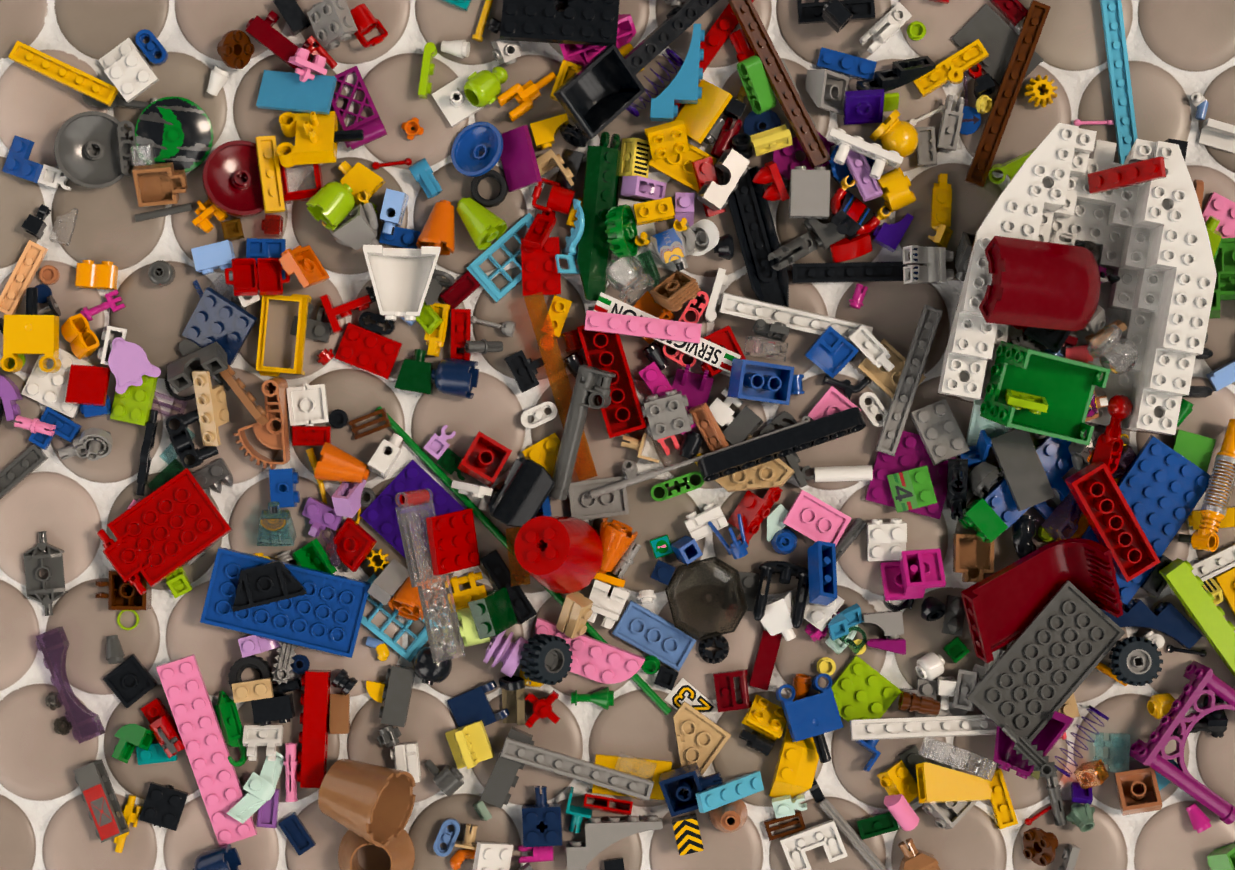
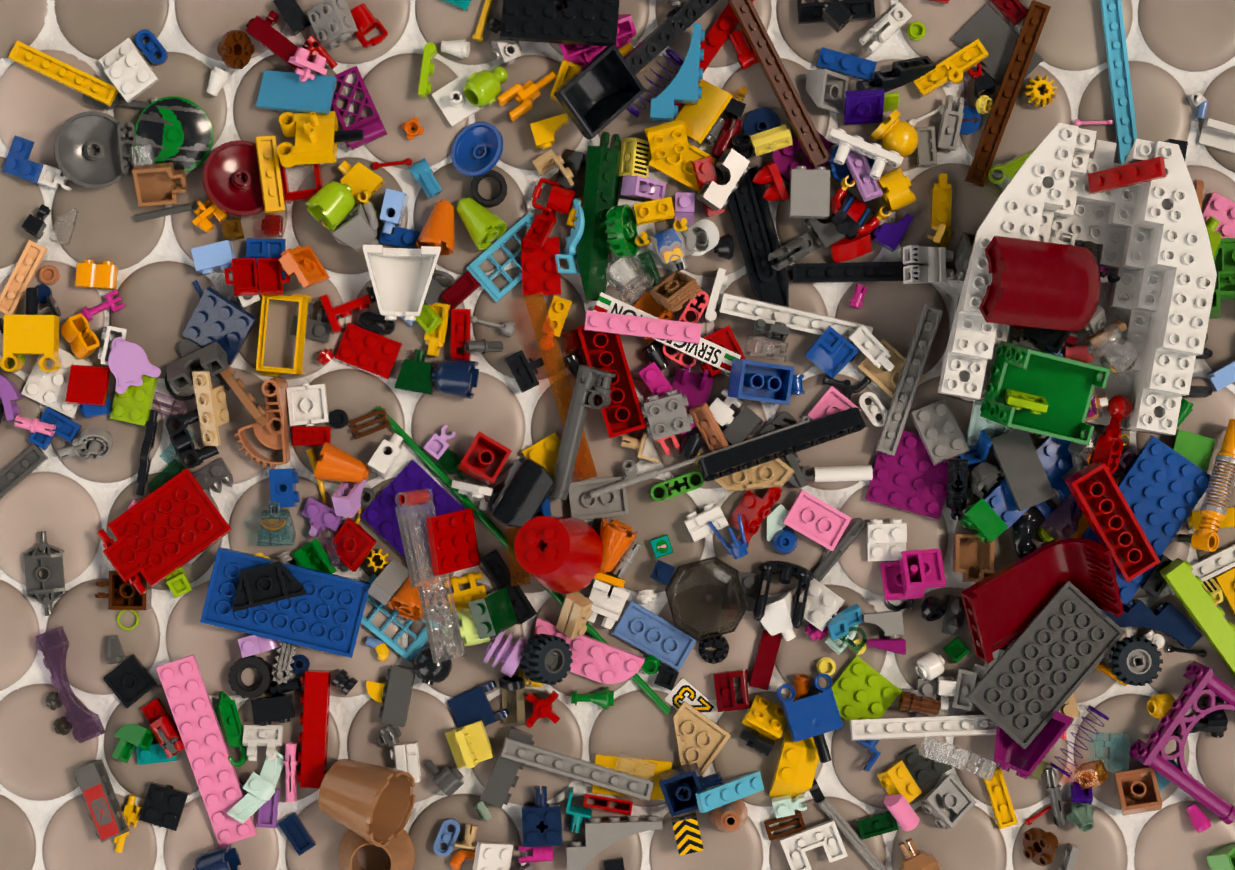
(157, 268): dark grey head -> none
(252, 690): tan plate -> none
(339, 714): medium nougat slope -> none
(519, 159): magenta tile -> none
(539, 415): white plate -> none
(573, 135): black gear -> none
(686, 550): blue brick -> none
(756, 84): bright green beam -> none
(822, 573): blue brick -> none
(912, 489): bright green slope -> none
(946, 785): yellow slope -> none
(1036, 758): dark grey piece -> none

